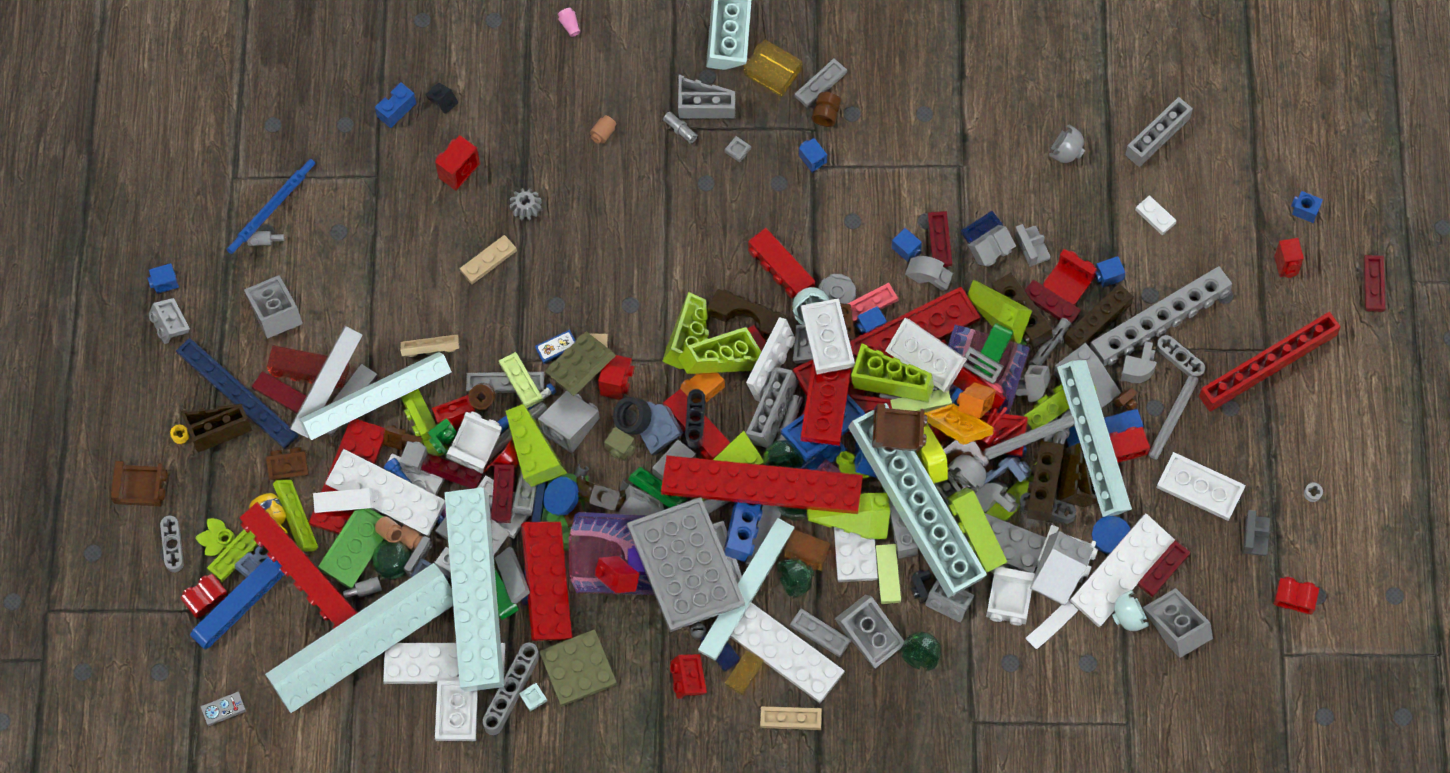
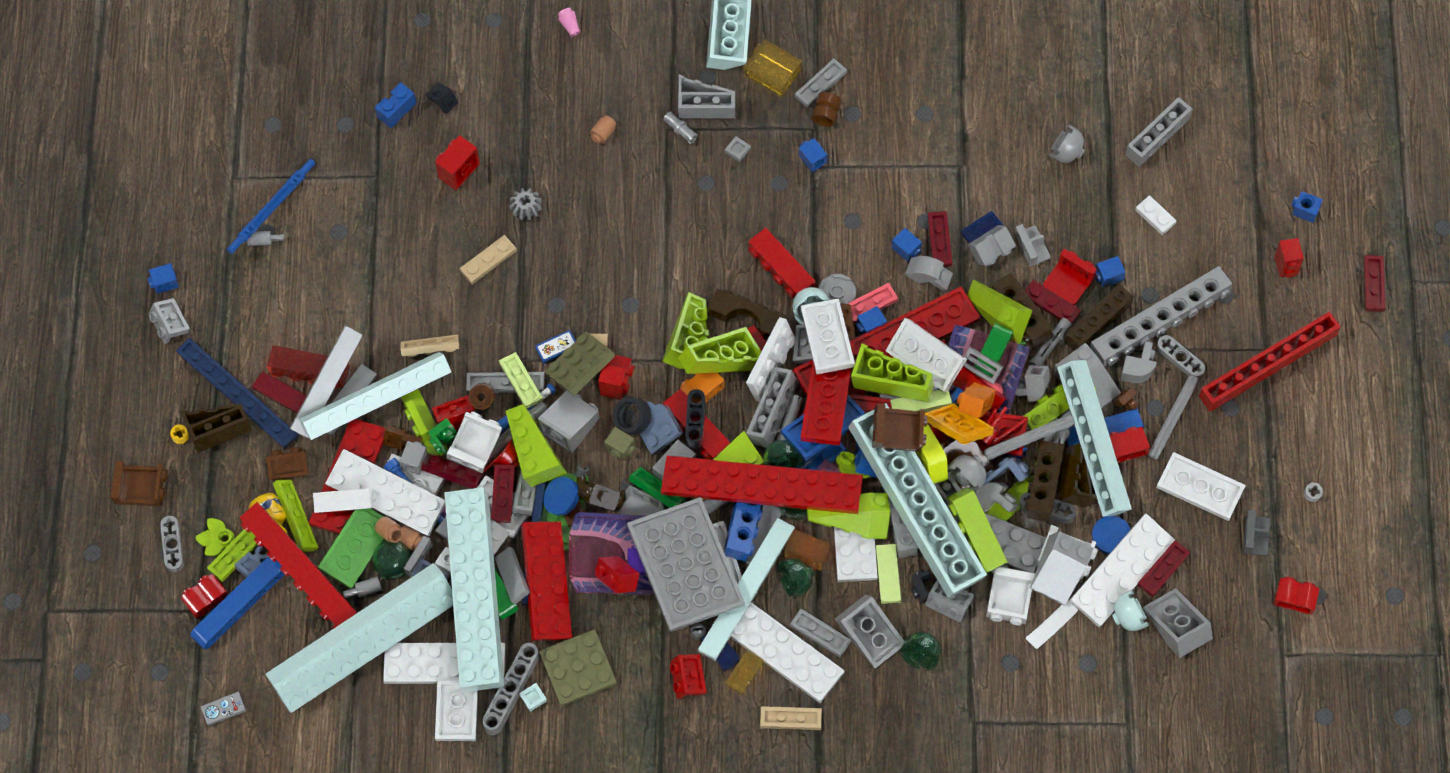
(273, 306): light grey slope -> none

